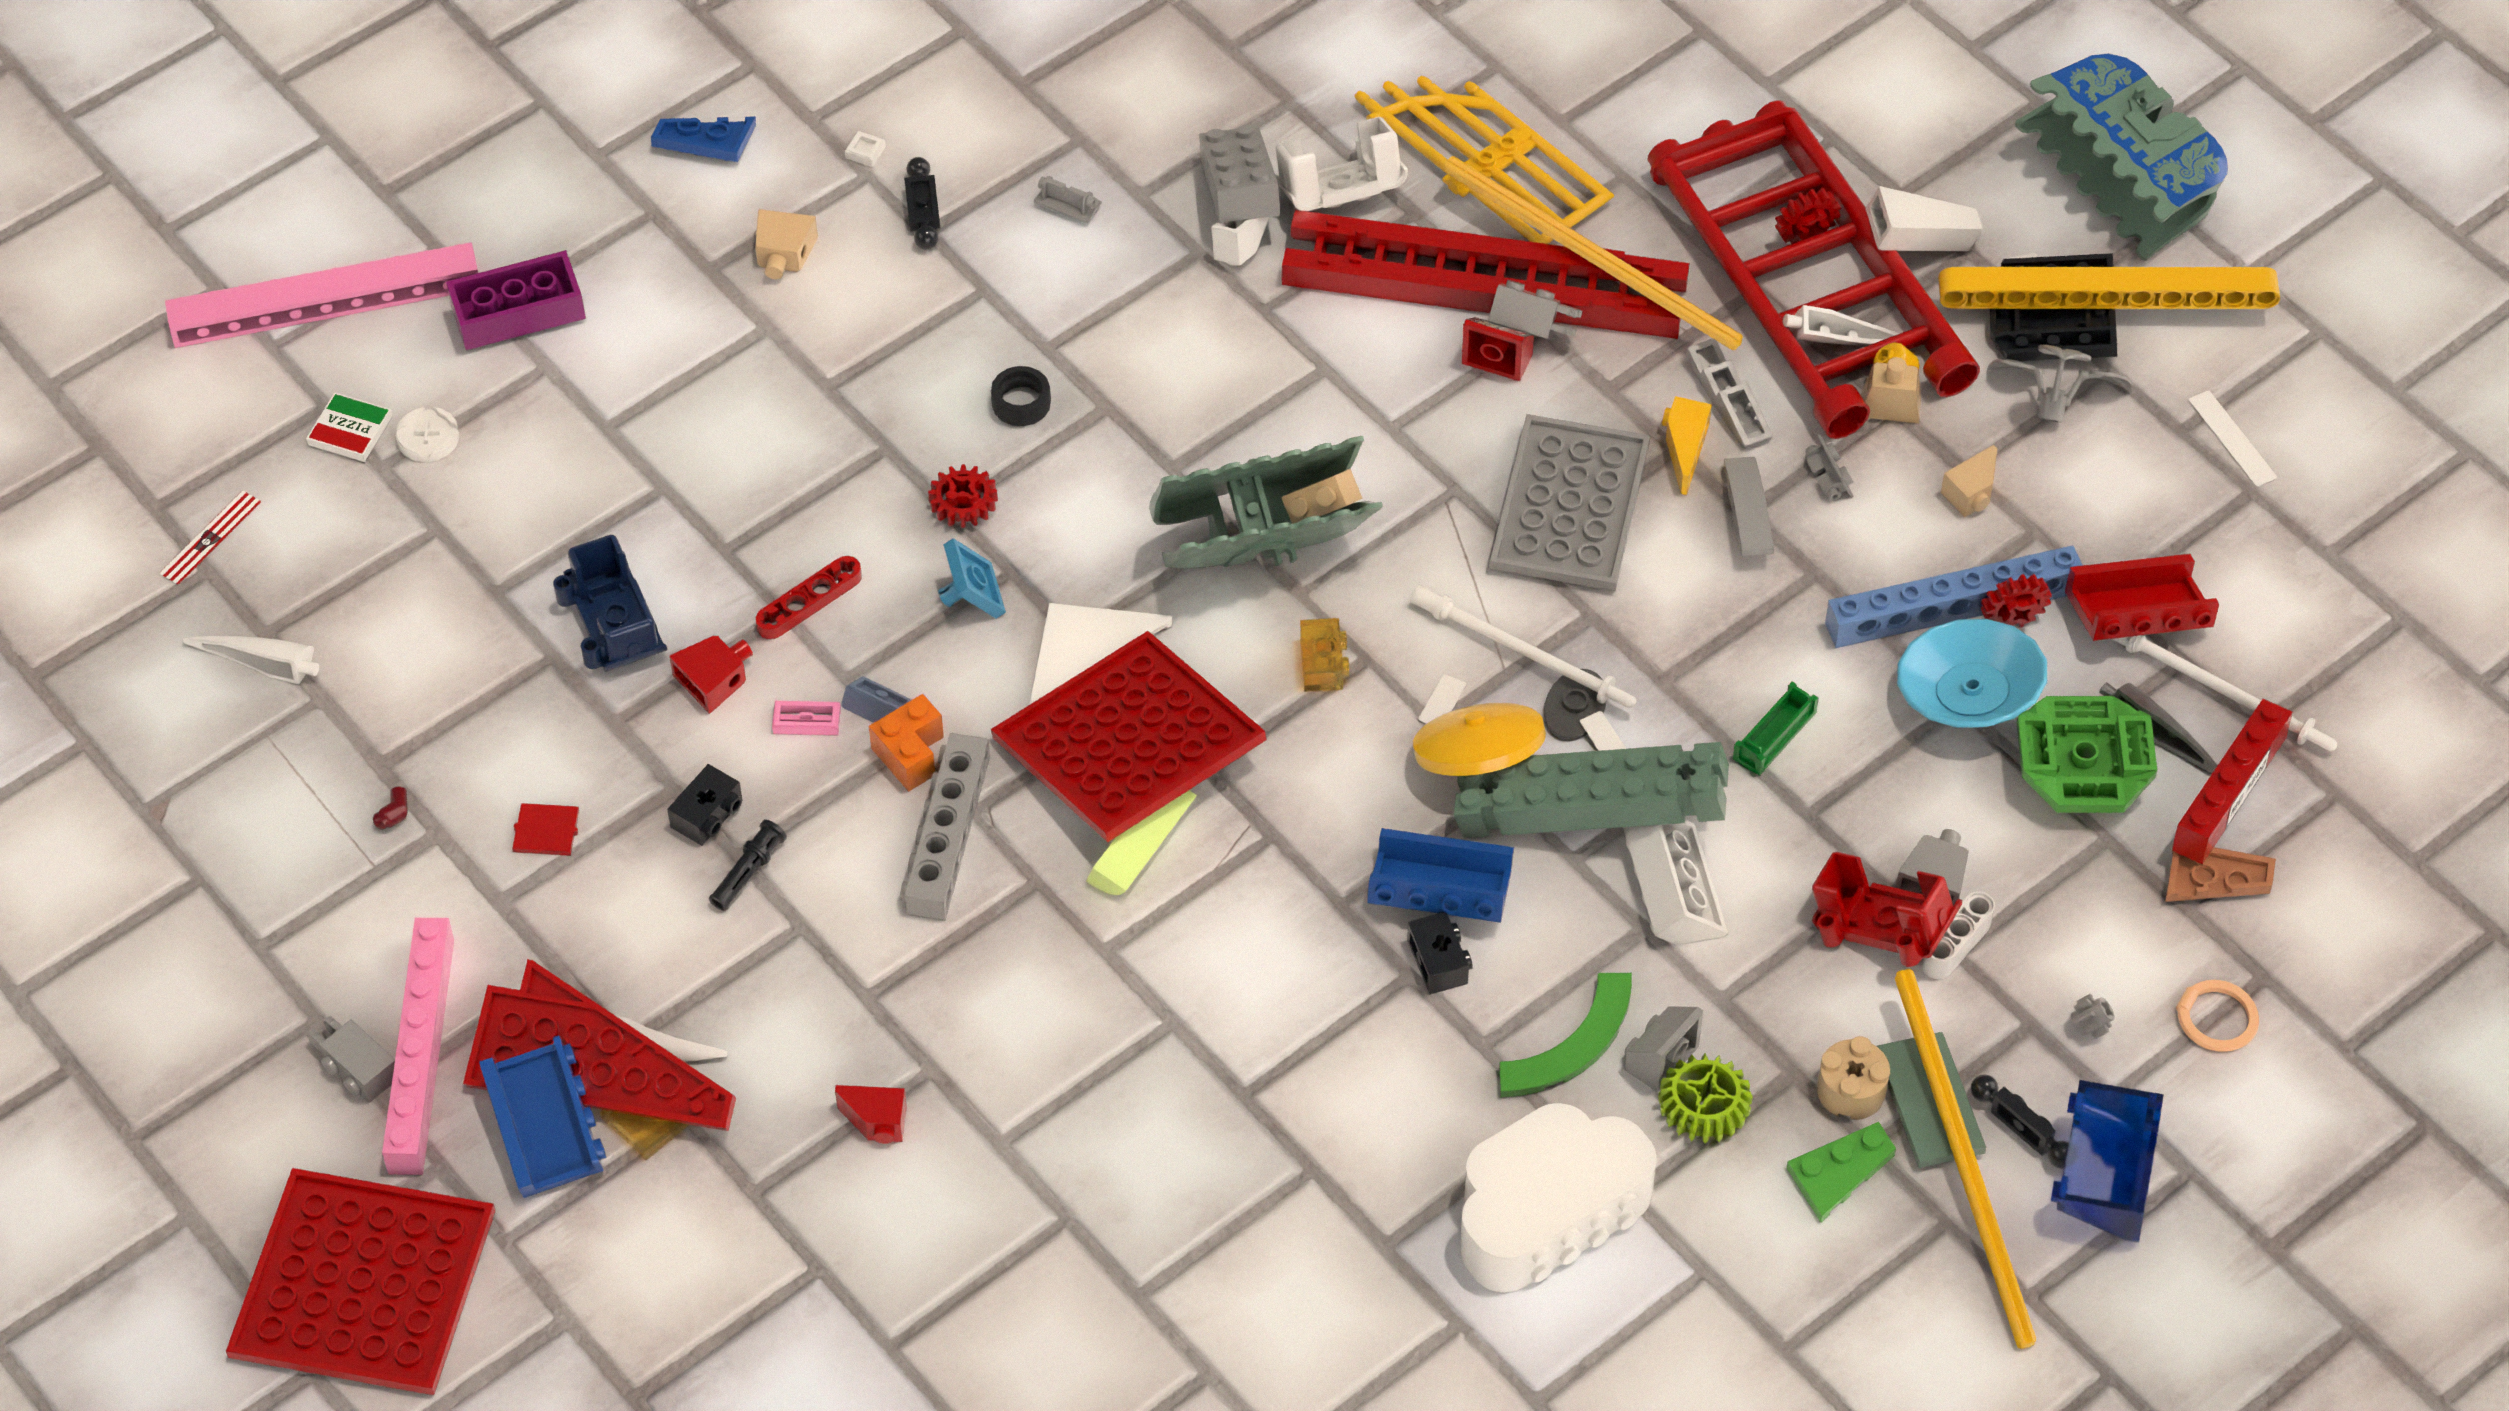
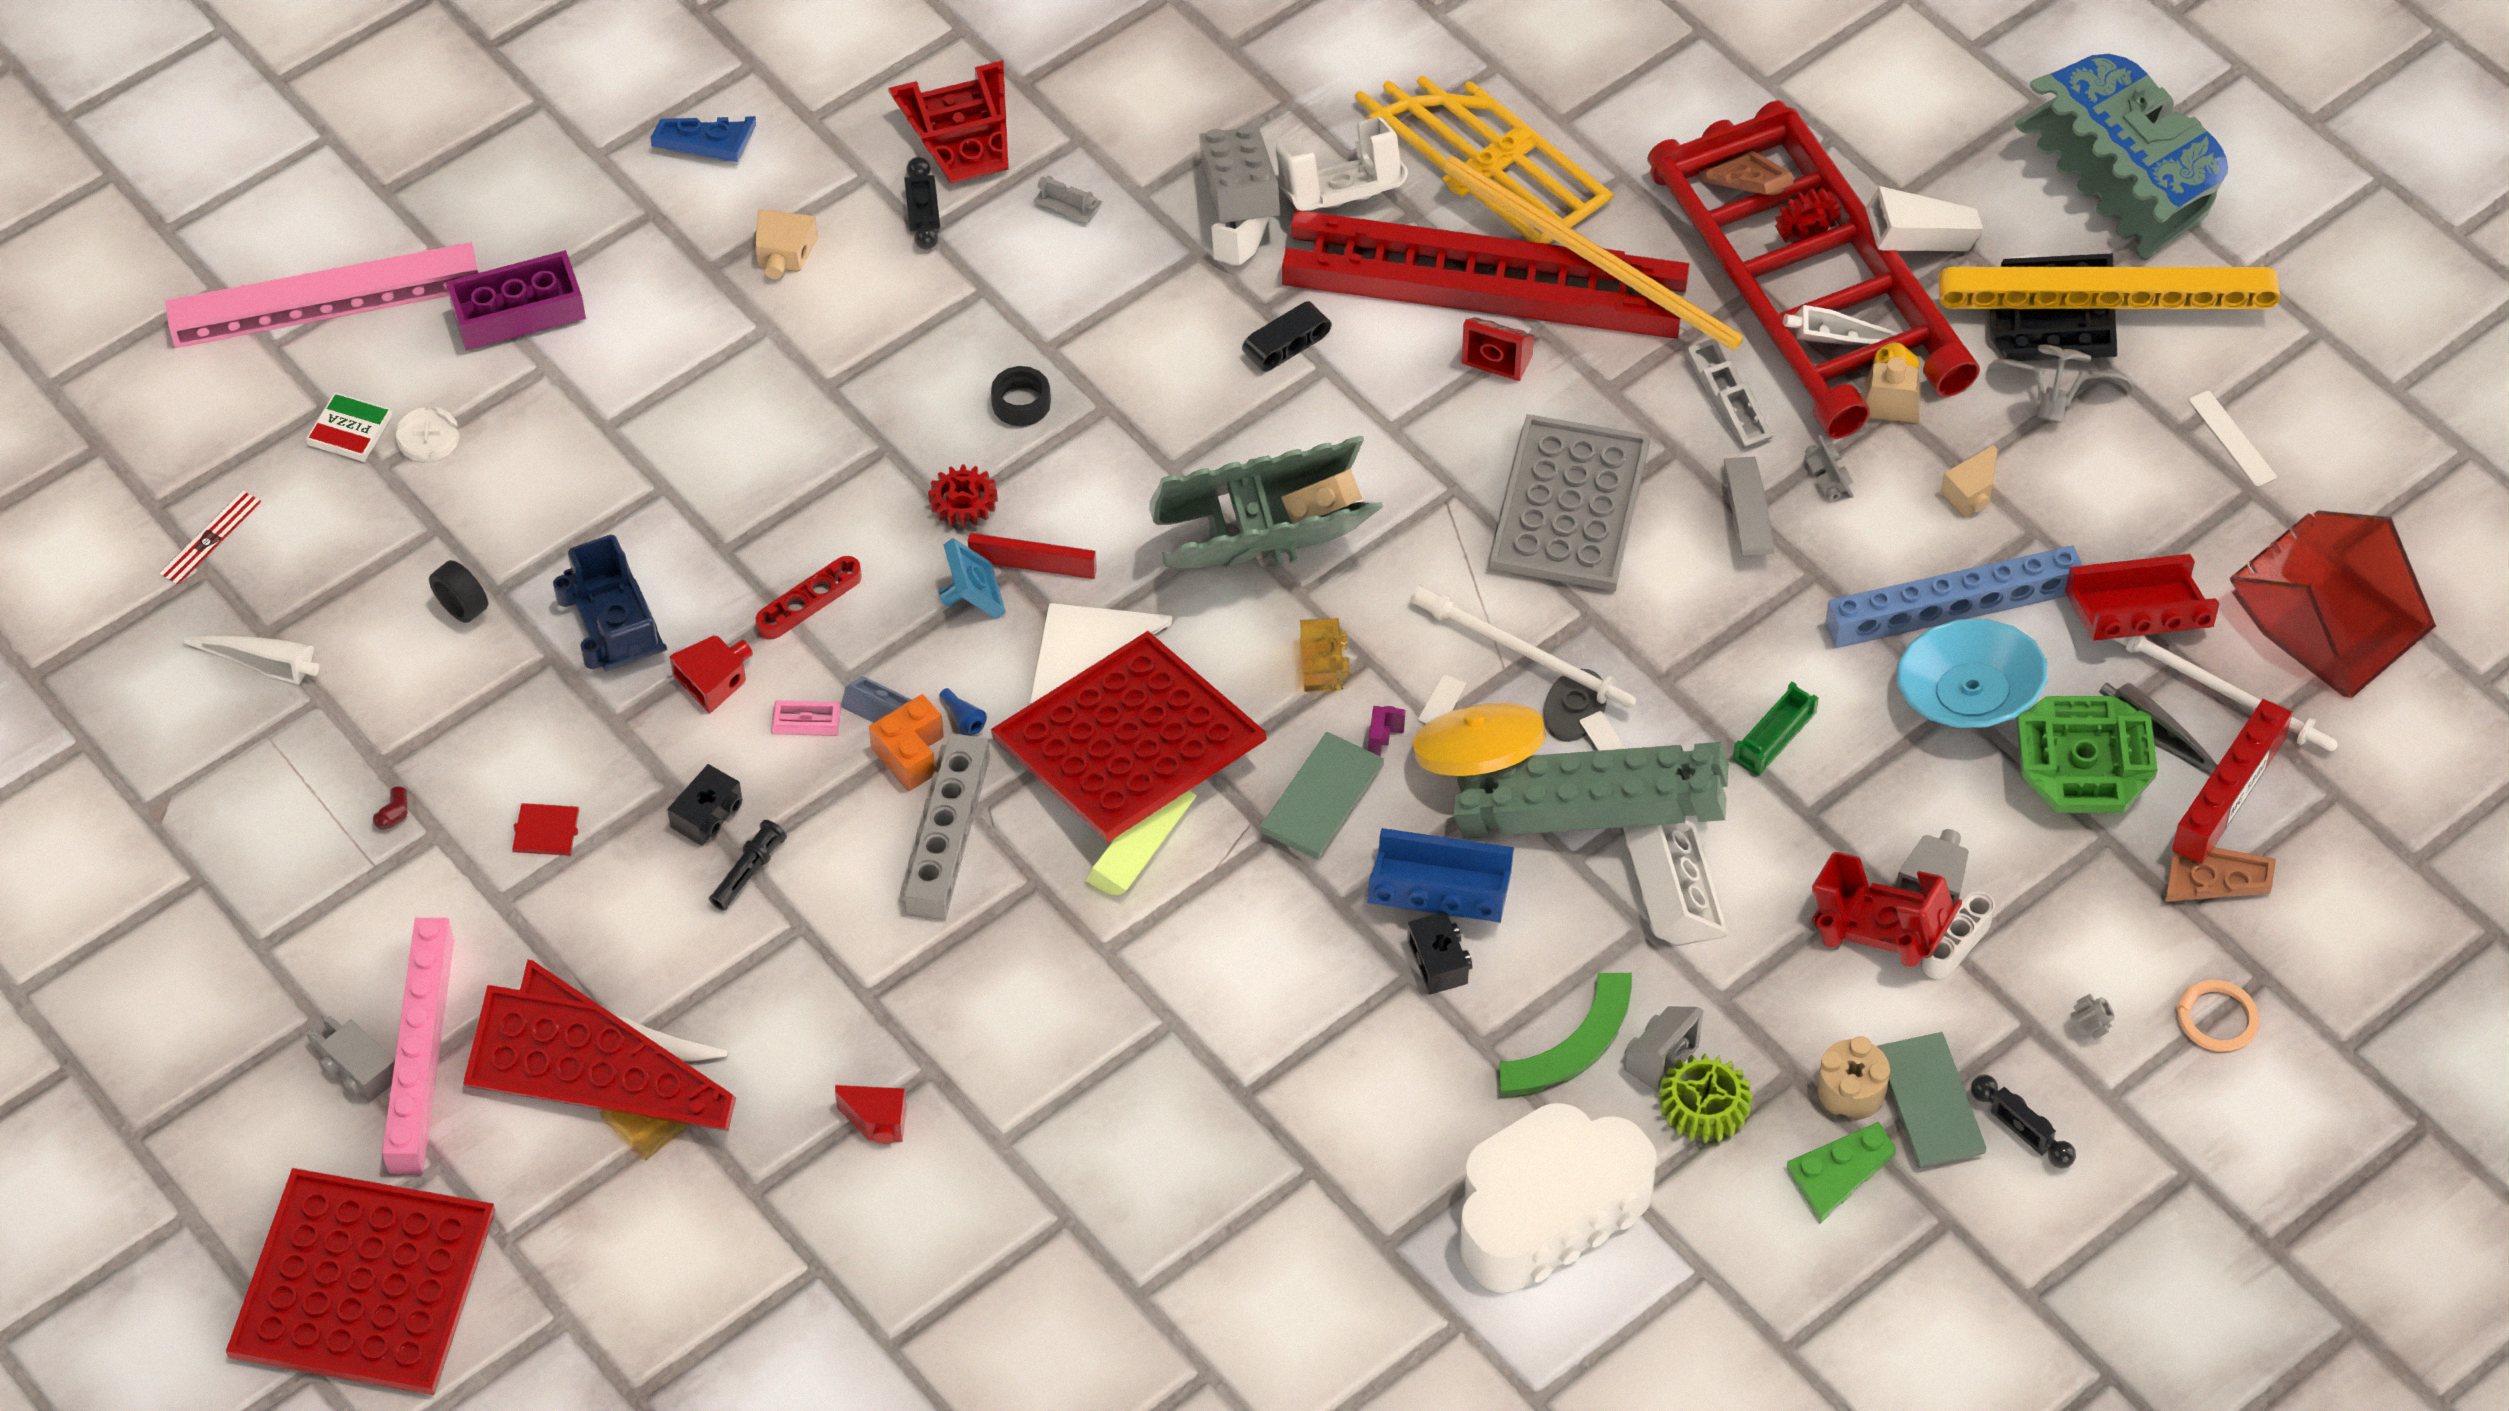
(458, 591): none -> black tyre
(543, 1118): blue panel -> none
(865, 148): white tile -> none
(961, 122): none -> red wedge
(968, 718): none -> blue cone
(1035, 555): none -> red tile
(1286, 336): none -> black beam
(1322, 795): none -> sand green tile
(1384, 721): none -> magenta bracket
(1530, 311): light grey hinge -> none
(1685, 435): yellow slope -> none
(1749, 173): none -> nougat wing
(1965, 1159): yellow axle -> none
(2017, 600): red gear -> none
(2109, 1157): clear blue windscreen -> none
(2337, 597): none -> clear red windscreen

